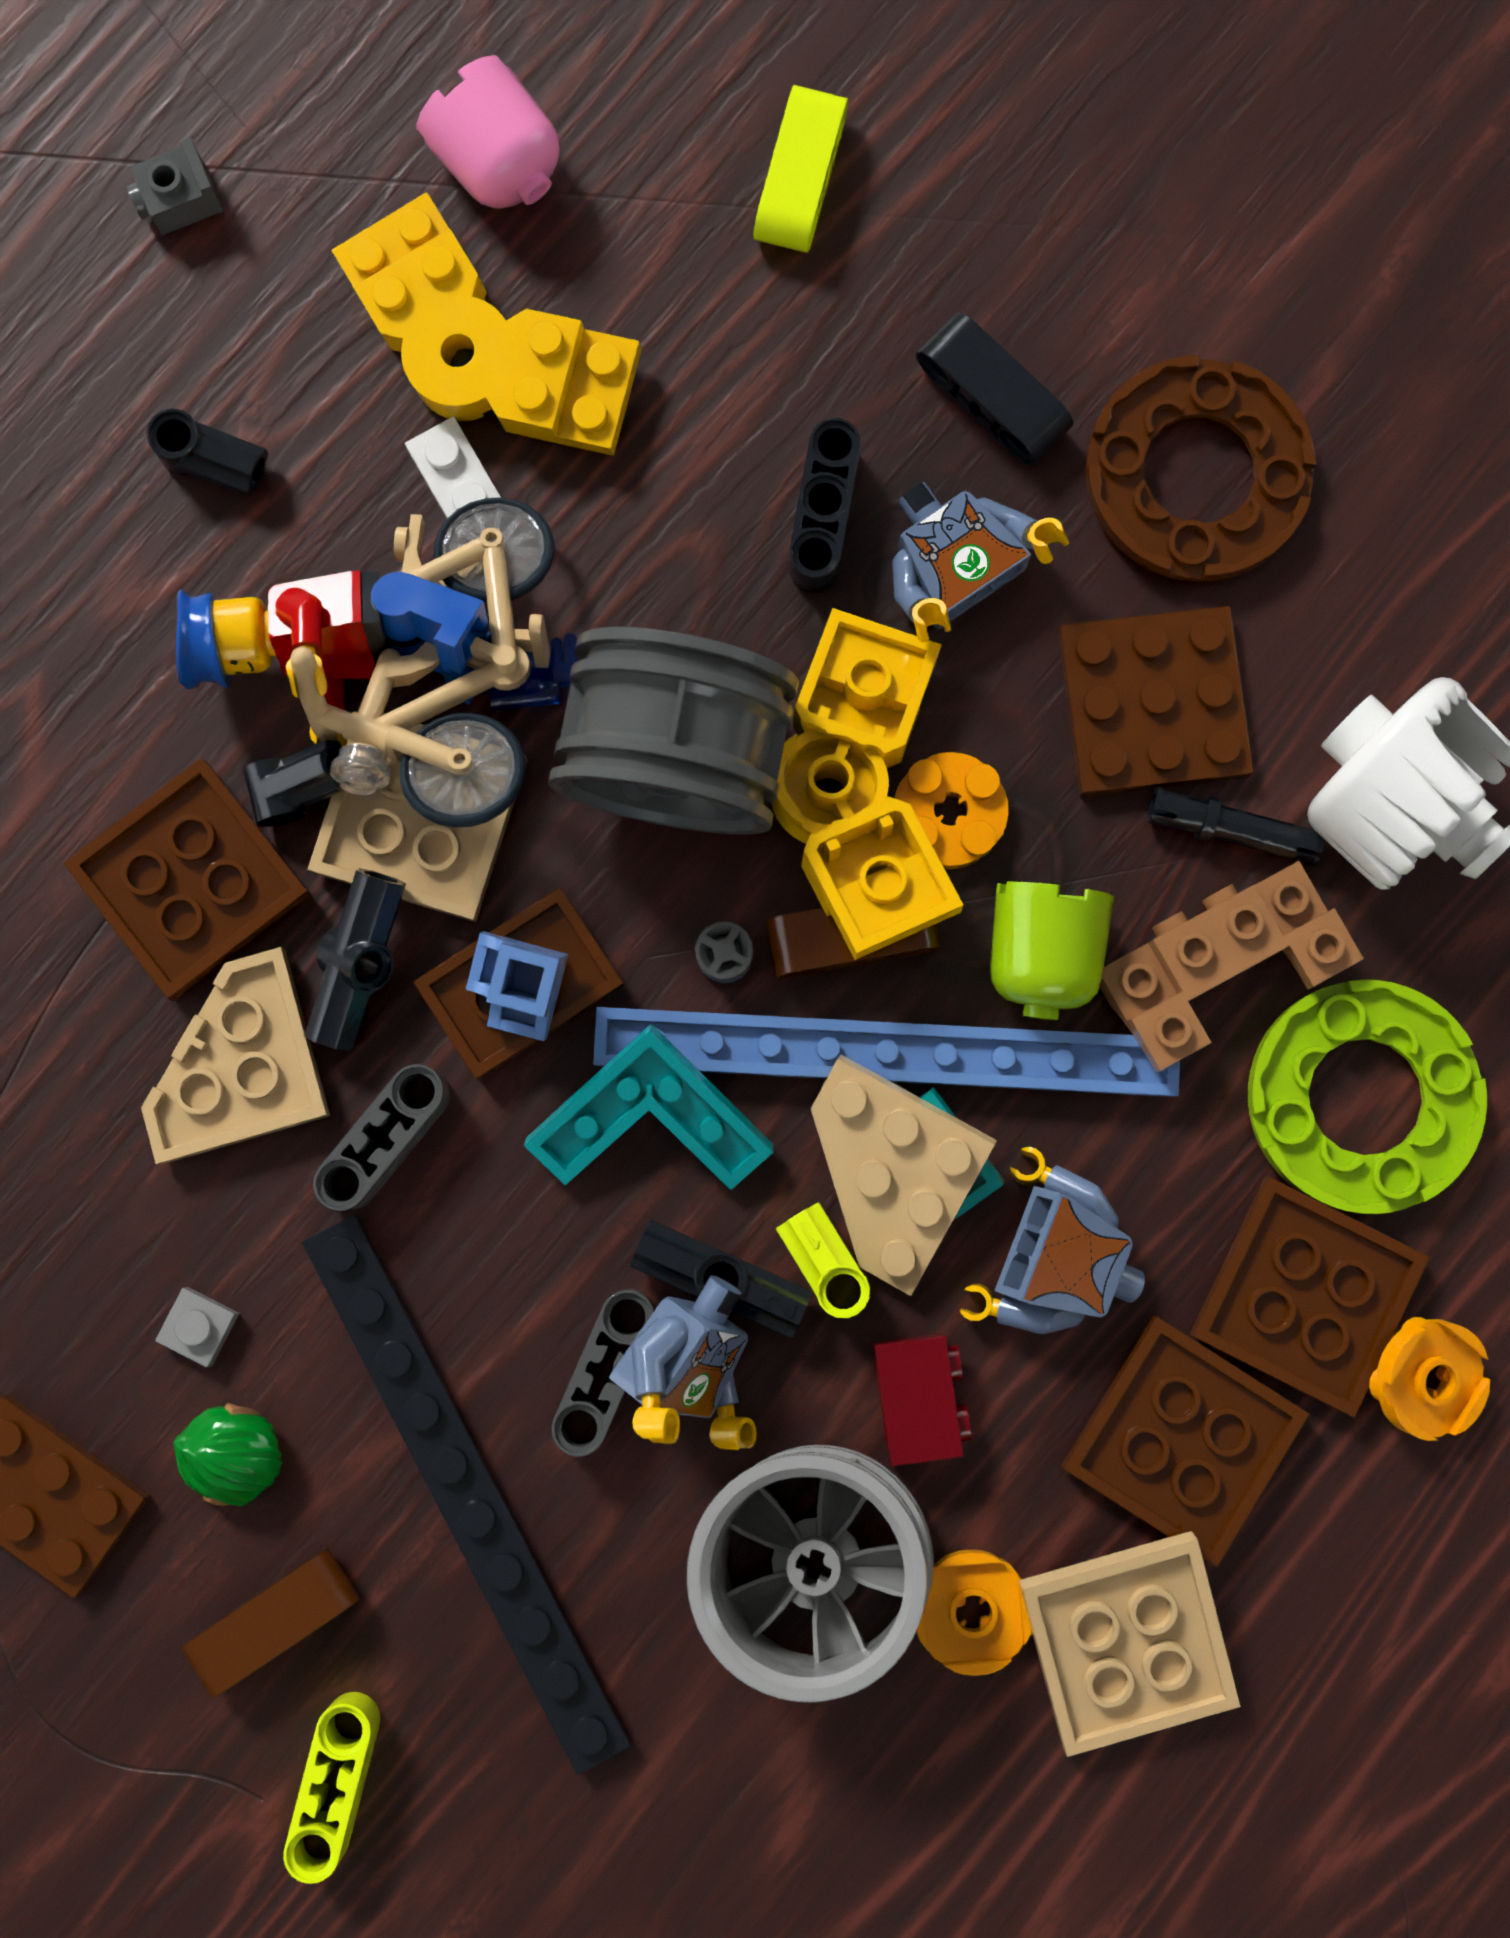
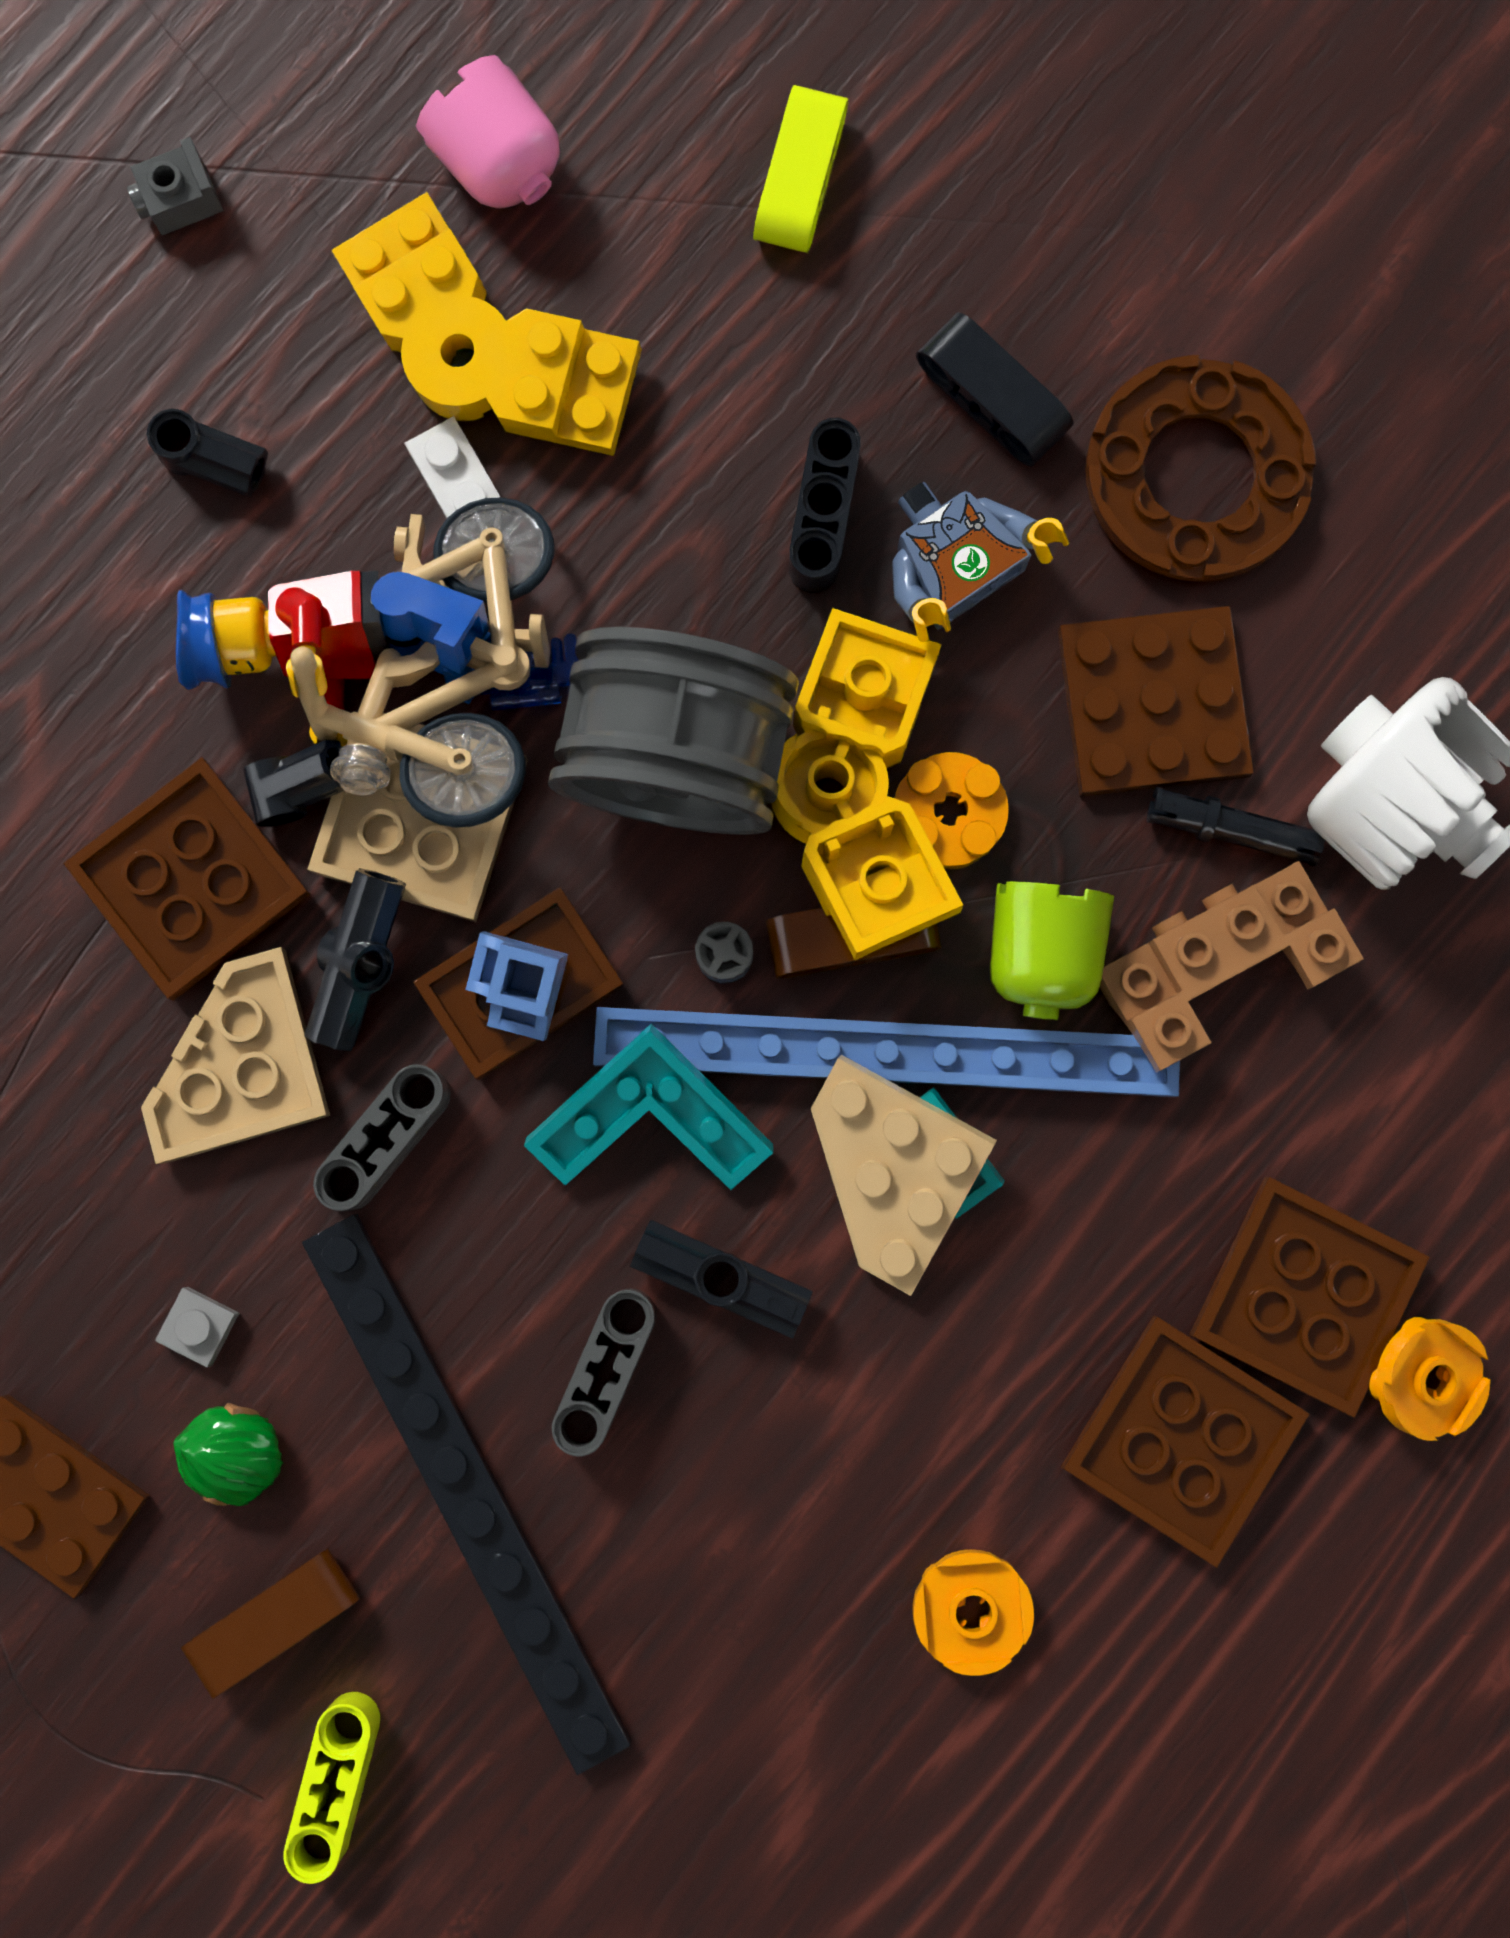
(686, 1368): torso -> none
(736, 1617): light grey wheel -> none
(822, 1257): neon yellow piece -> none
(919, 1399): dark red brick -> none
(1063, 1256): sand blue torso -> none
(1129, 1643): tan plate -> none
(1449, 1084): lime plate -> none

